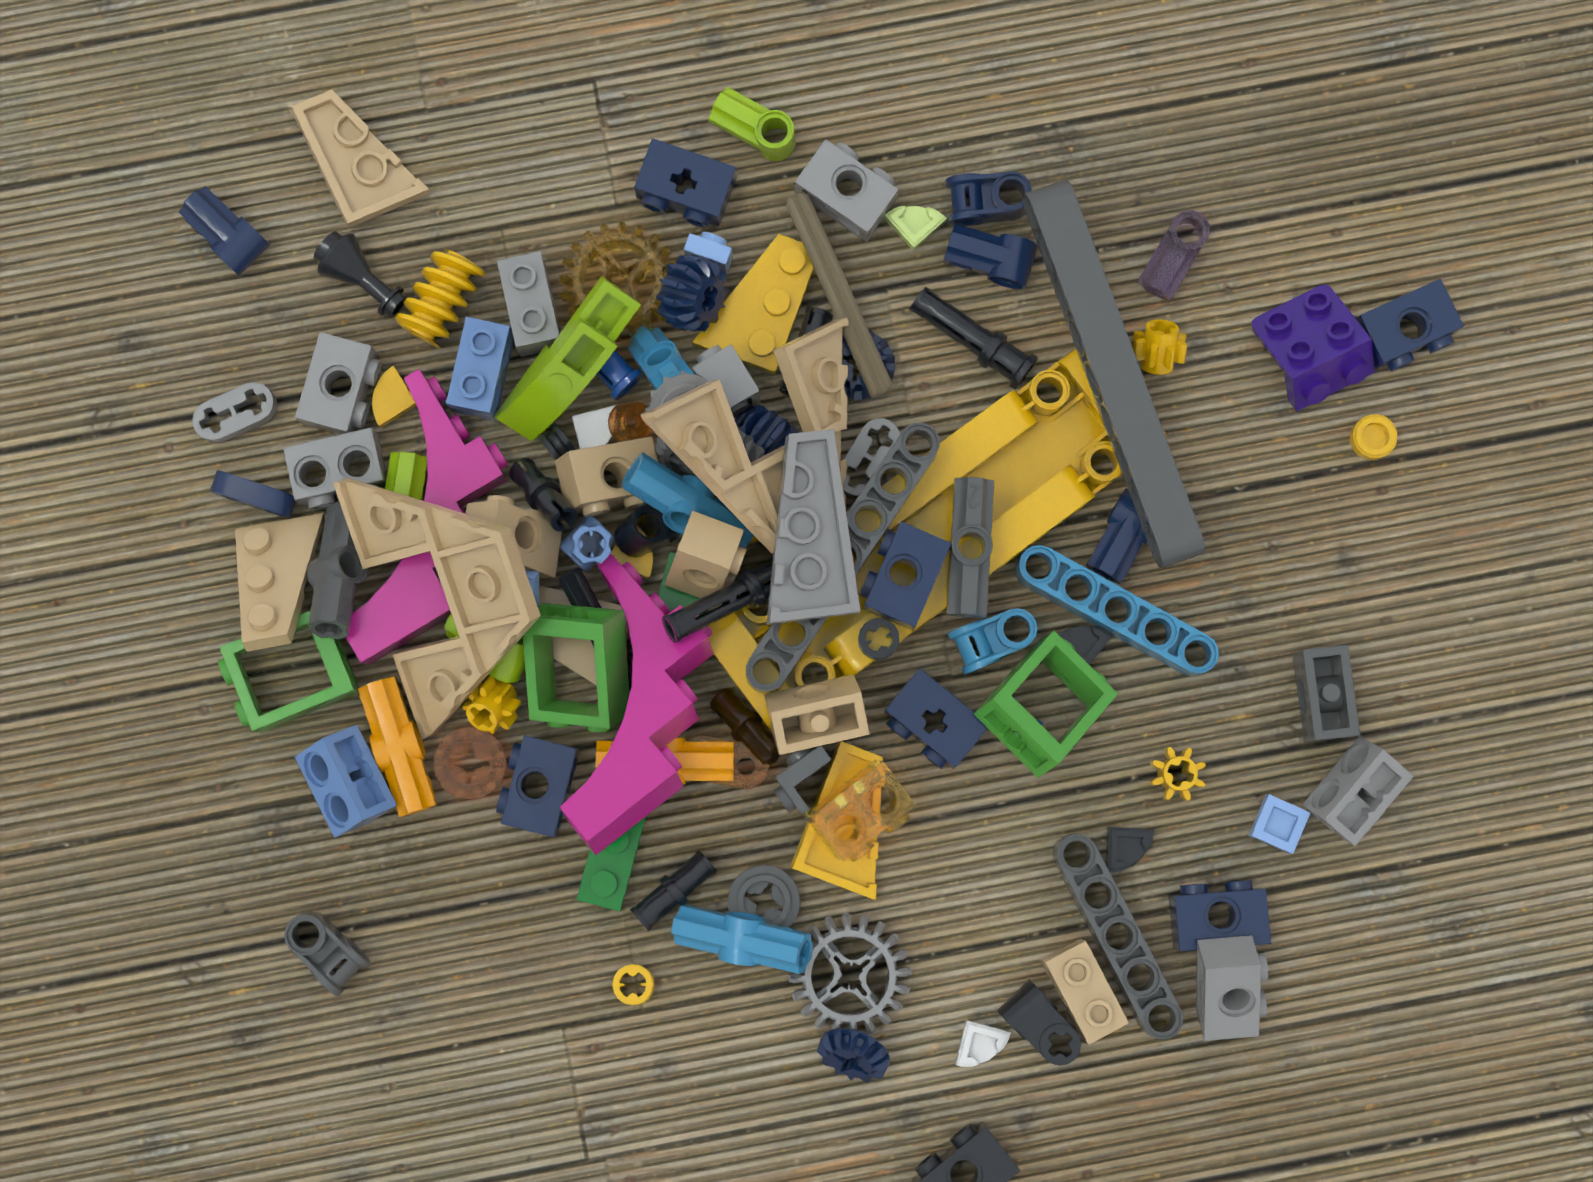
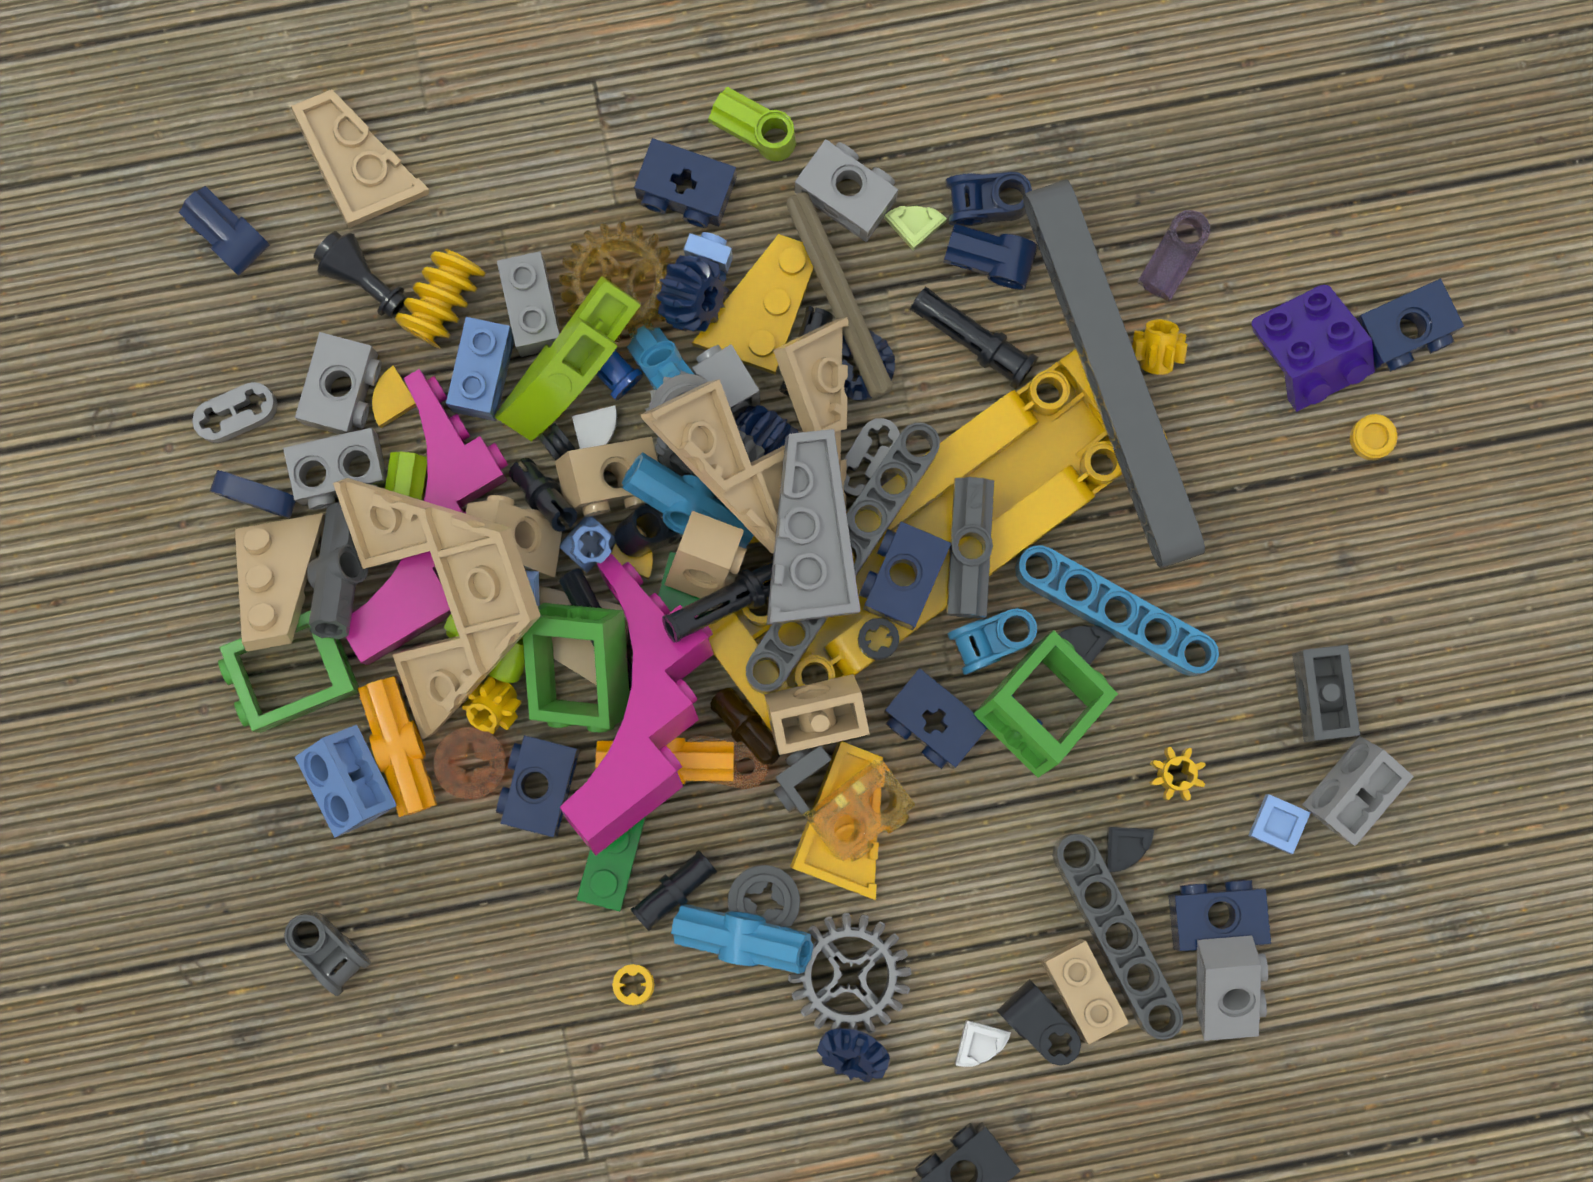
(617, 422): clear orange bush -> none
(1119, 542): dark blue piece -> none

